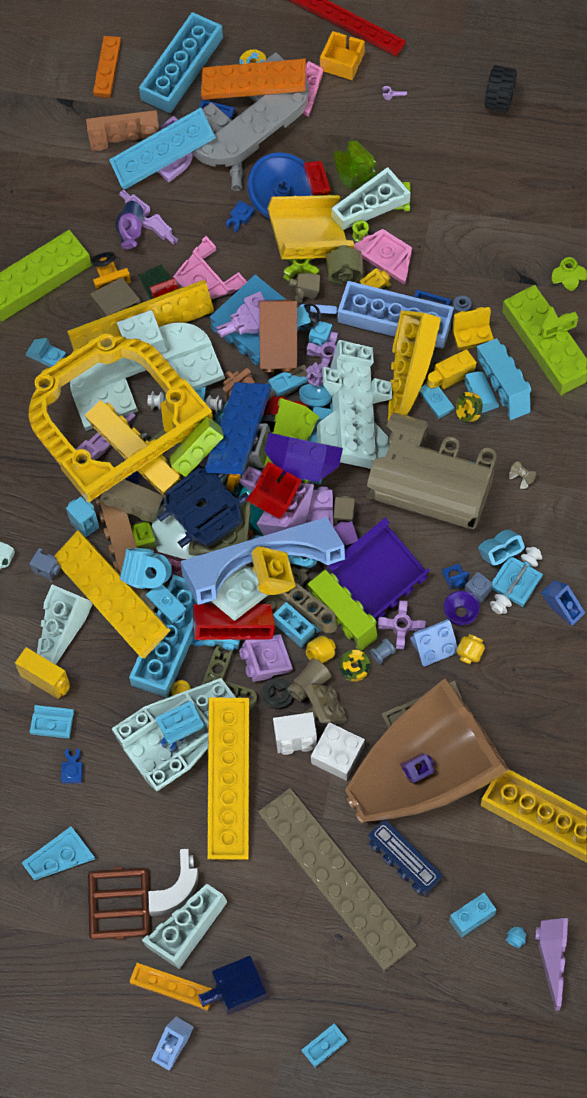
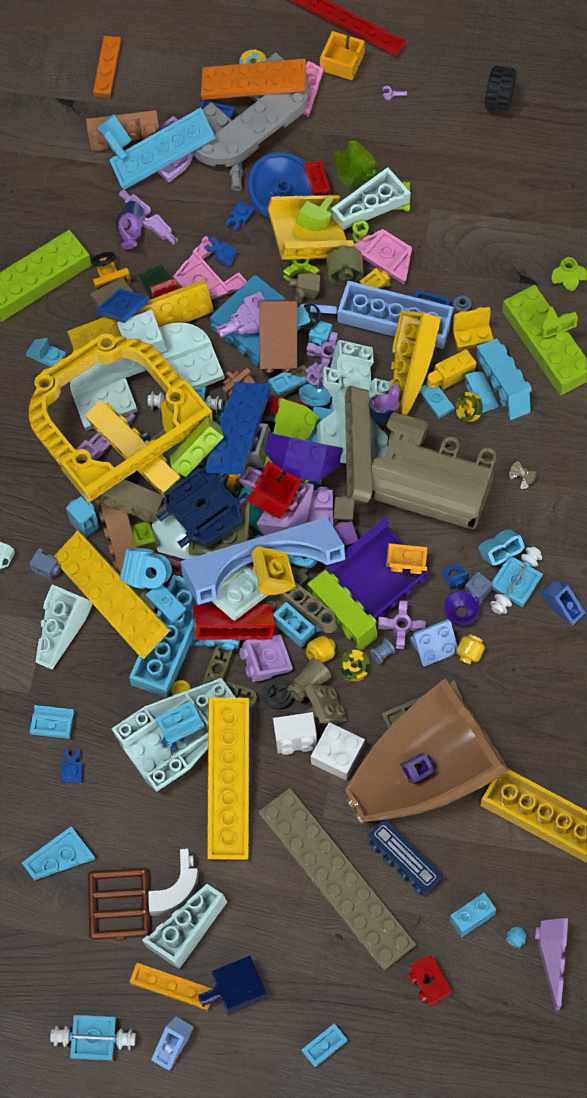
(42, 673): yellow brick -> none
(93, 1037): none -> medium azure plate
(115, 135): none -> medium azure panel
(122, 305): none -> blue plate
(181, 62): medium azure brick -> none
(223, 252): none -> blue plate
(315, 217): none -> lime brick
(358, 444): none -> dark tan beam
(384, 405): none -> medium lavender hair
(406, 557): none -> light orange bracket
(429, 969): none -> red brick

